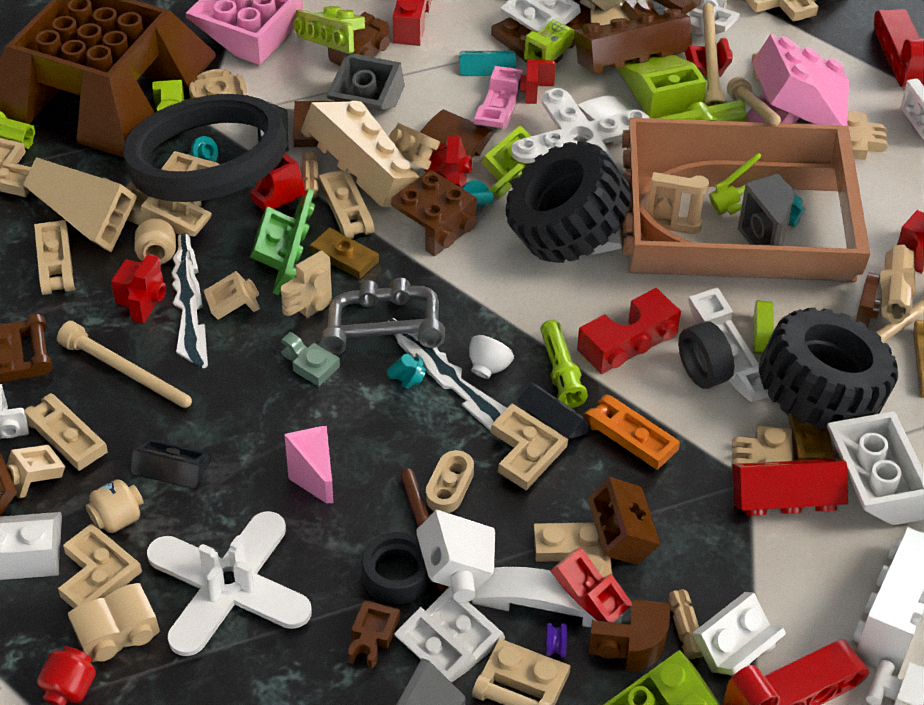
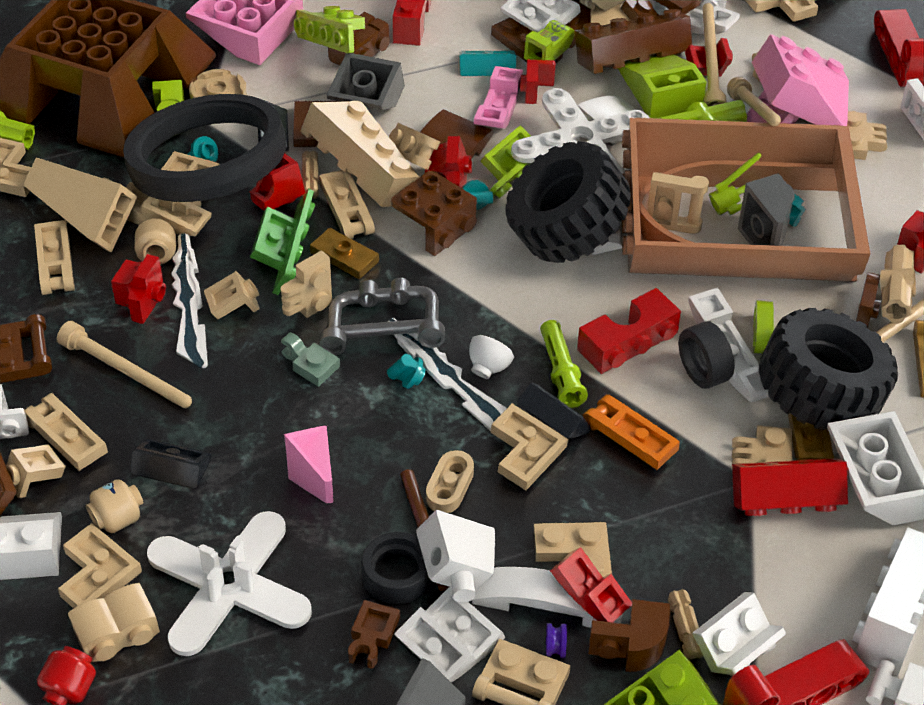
(623, 521): reddish brown brick -> none

